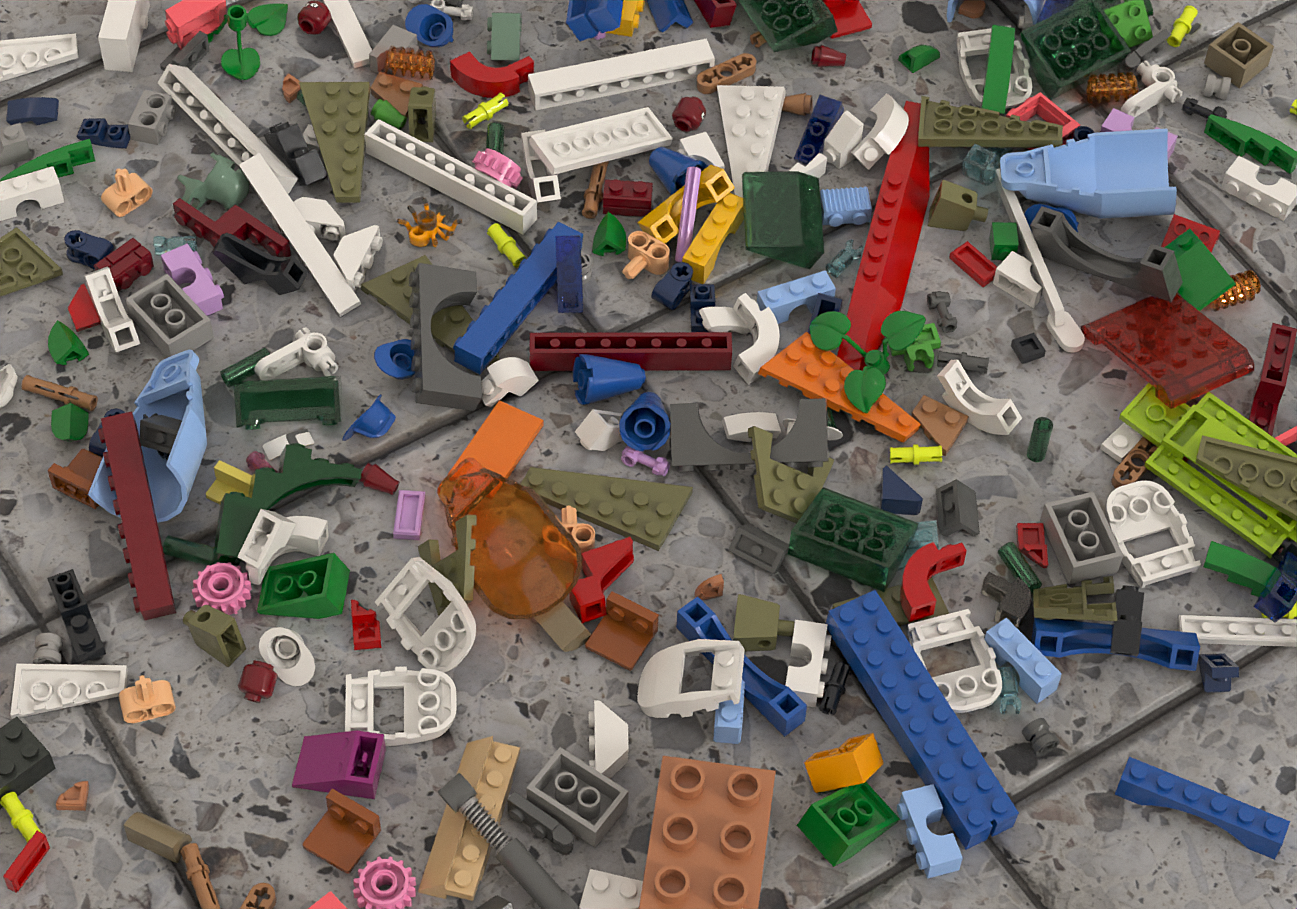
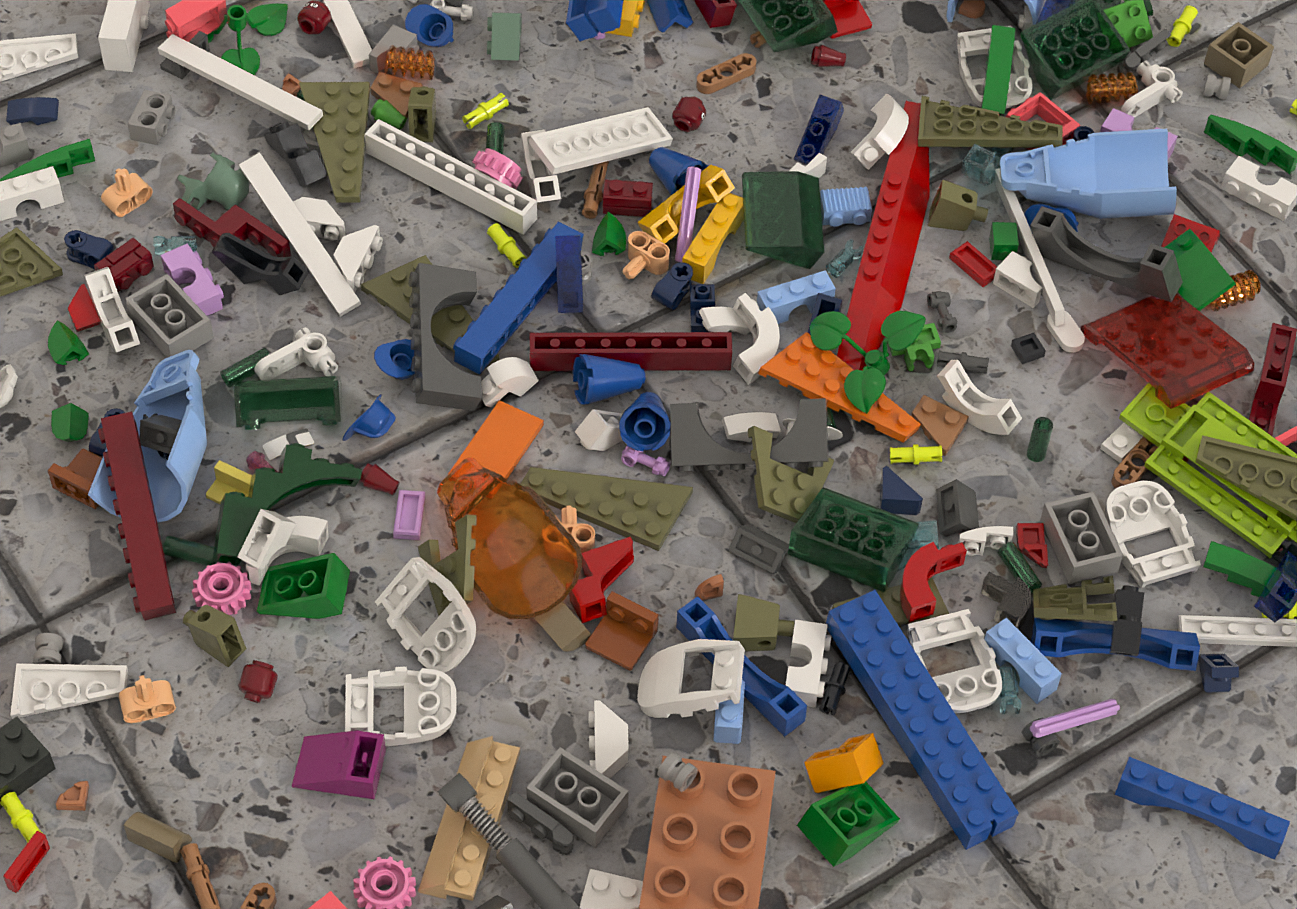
(34, 385): medium nougat pin -> none
(76, 616): black slope -> none
(103, 134): dark blue slope -> none
(220, 121): white brick -> none
(240, 82): none -> white tile
(288, 655): white piece -> none
(343, 832): dark orange bracket -> none
(365, 627): red slope -> none
(429, 224): animal -> none
(490, 81): red arch -> none
(619, 74): white brick -> none
(677, 771): none -> light grey wheel
(701, 148): white arch -> none
(750, 127): white wing -> none
(798, 104): medium nougat cone -> none
(842, 140): white slope -> none
(918, 57): green brick -> none
(934, 852): light blue arch -> none
(979, 538): none -> white slope
(1074, 718): none -> lavender axle
(1190, 106): black bar -> none

